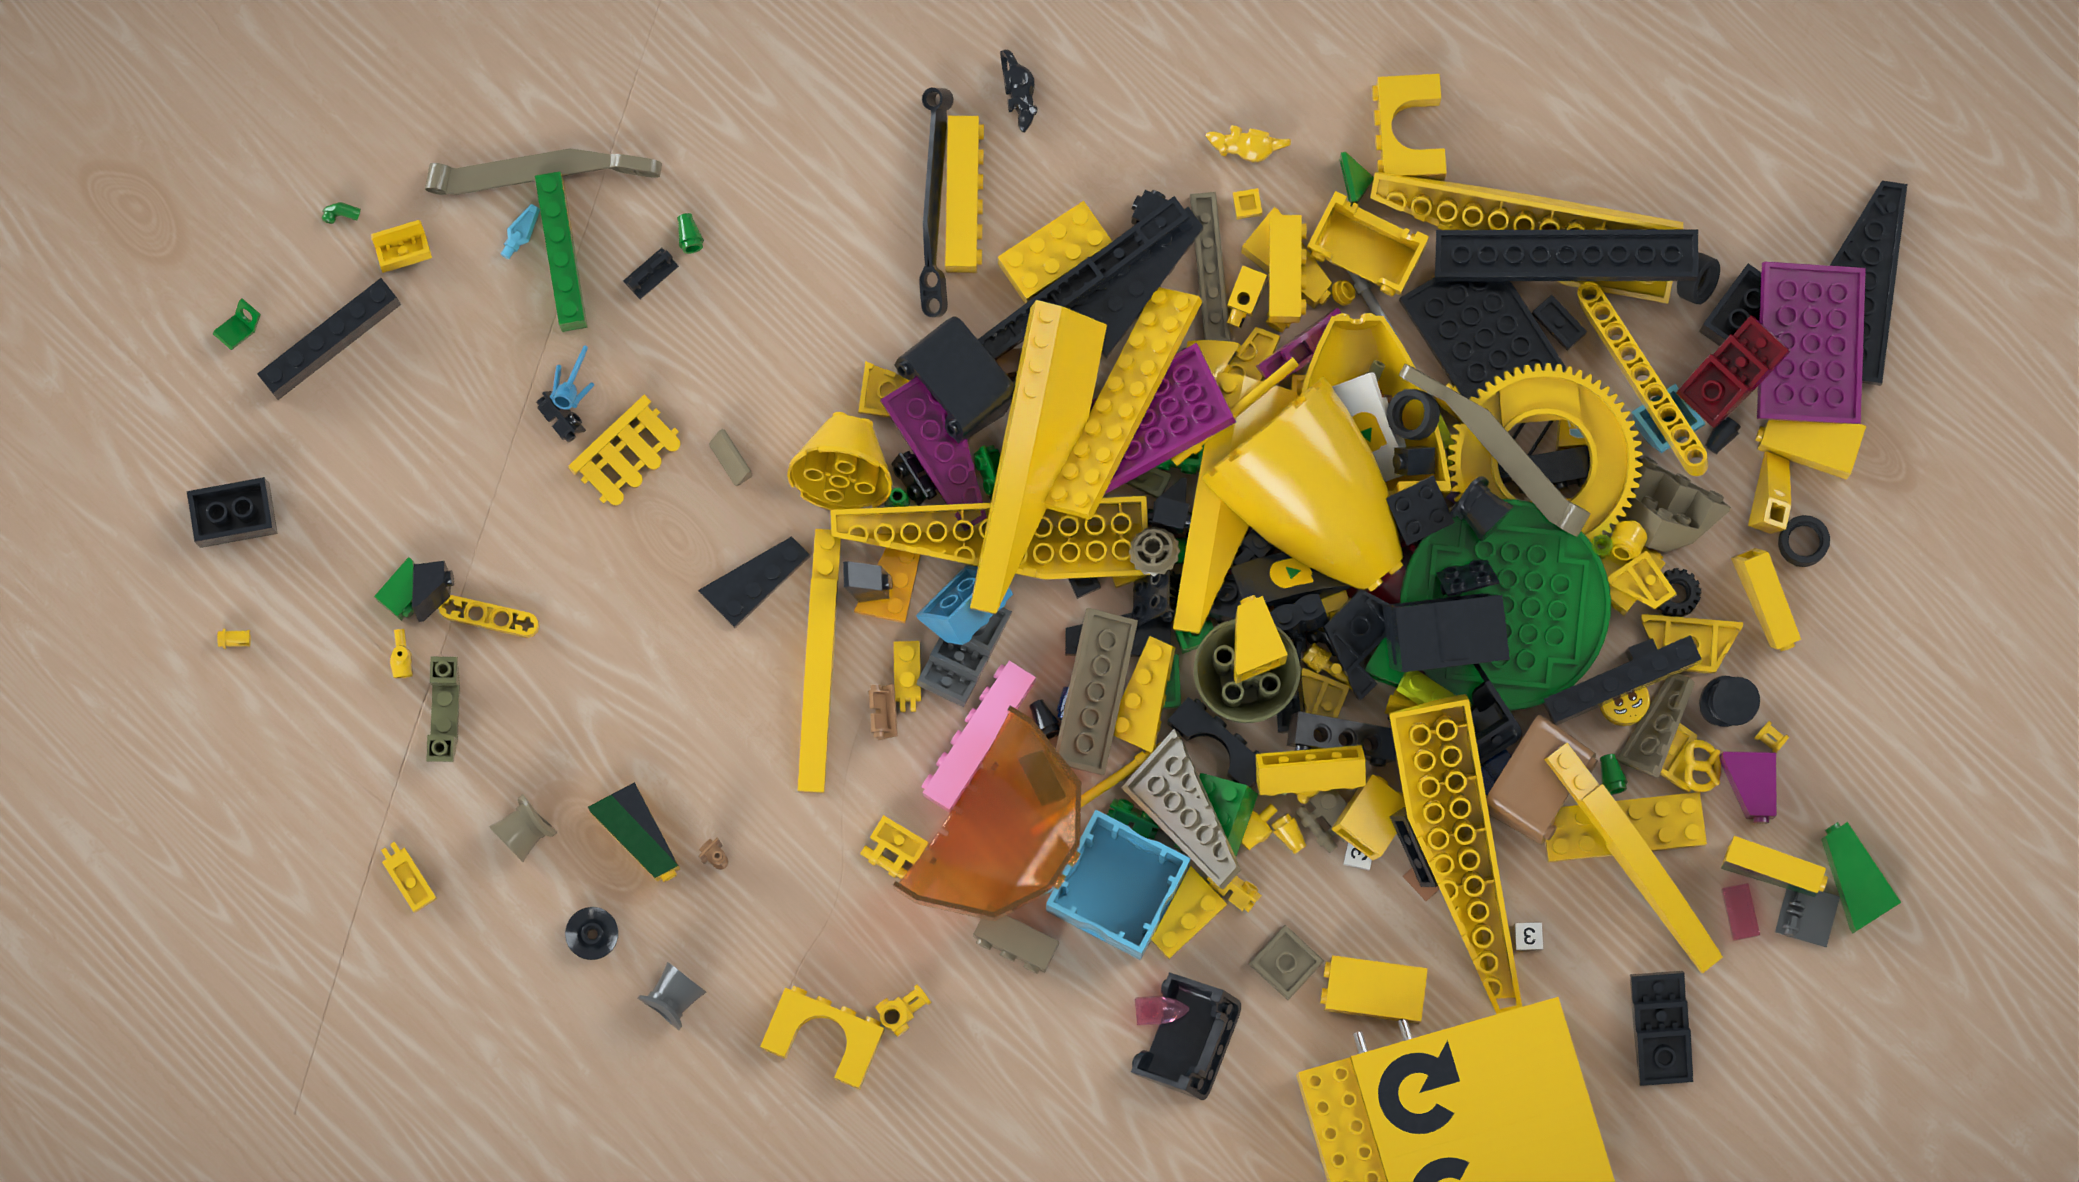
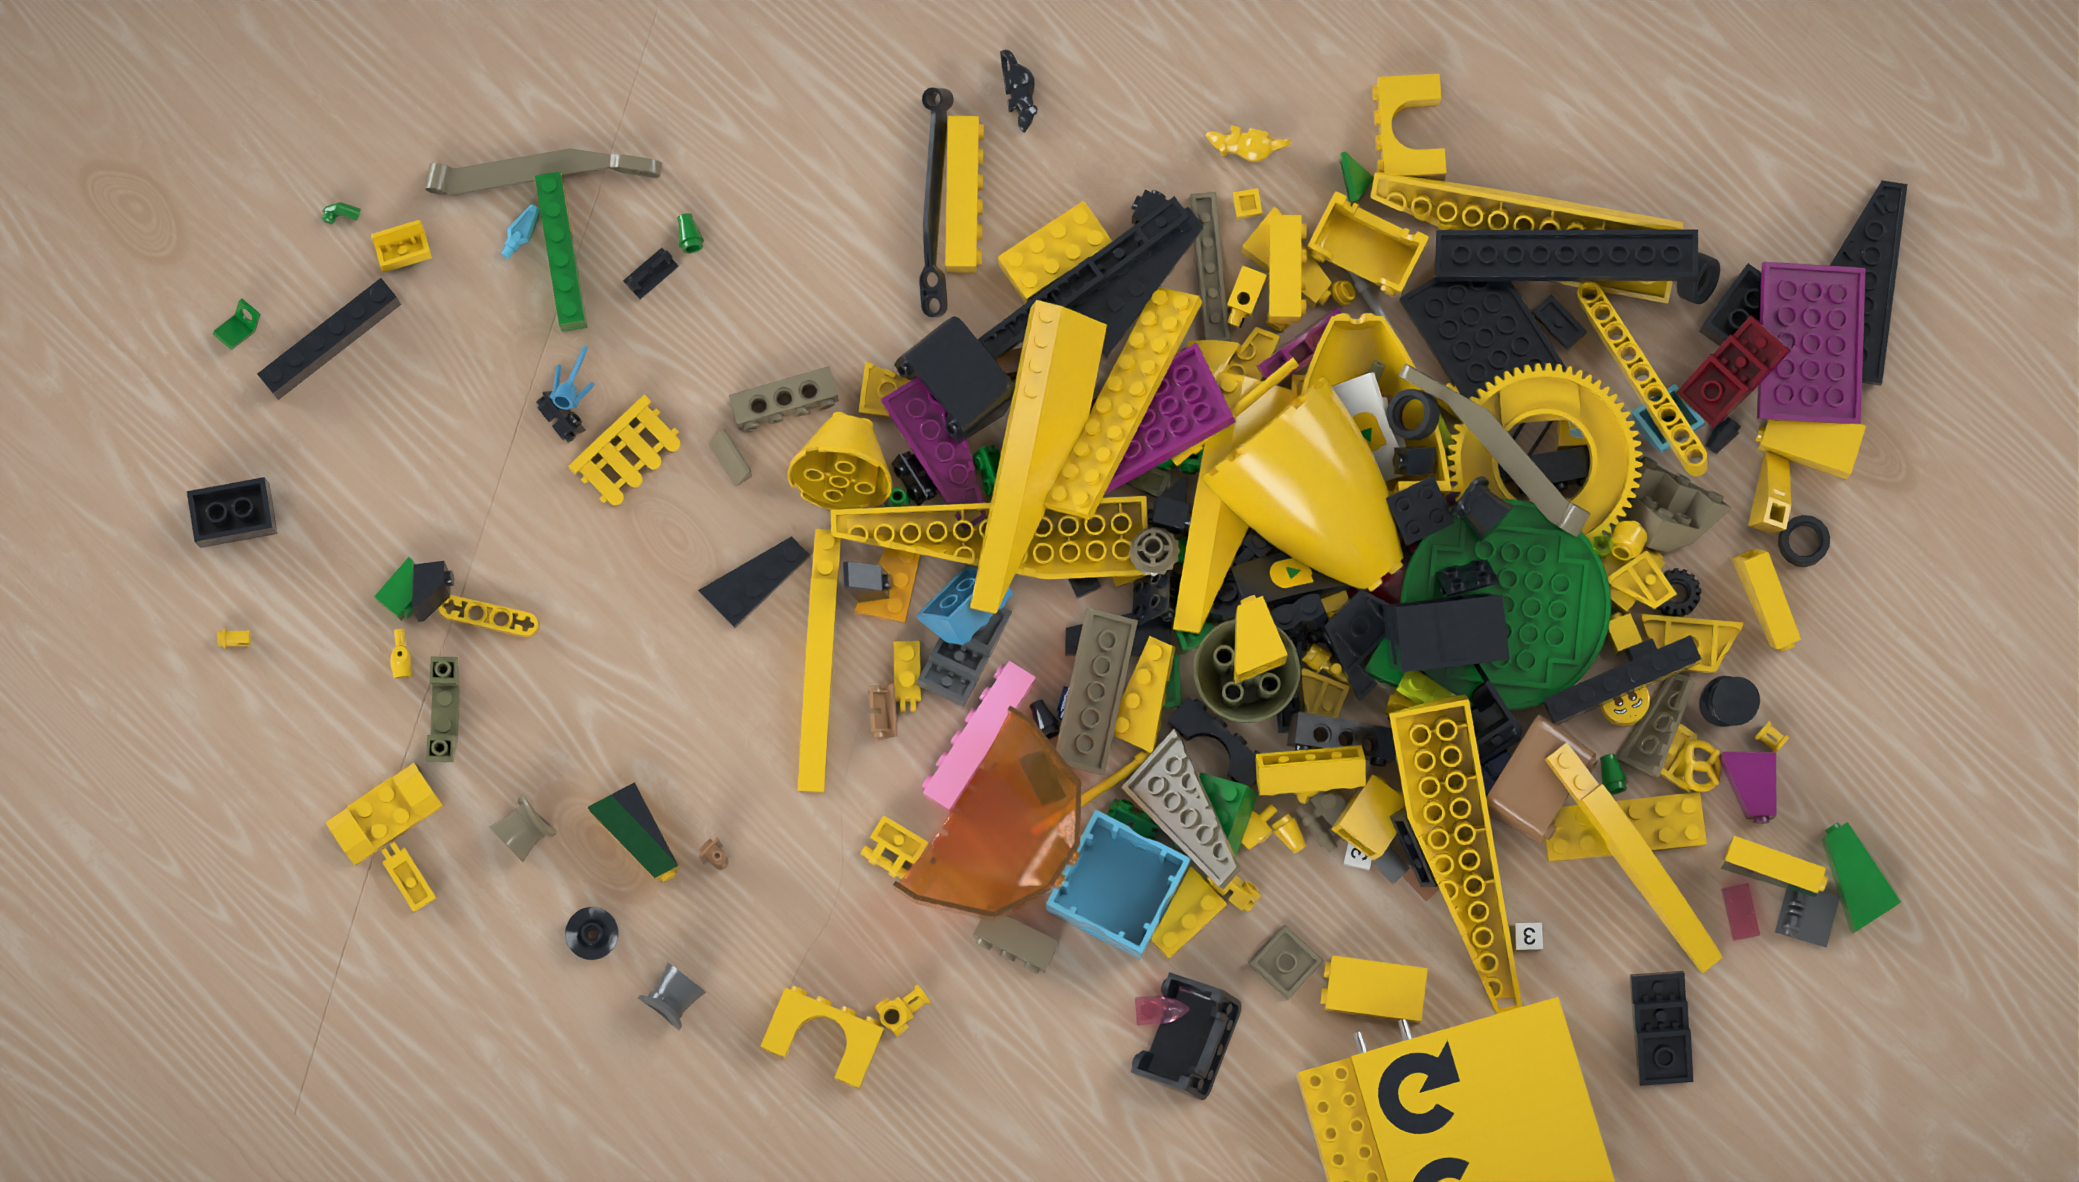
(384, 814): none -> yellow piece
(794, 386): none -> dark tan brick
(1391, 865): none -> dark grey piece
(1622, 633): none -> yellow brick

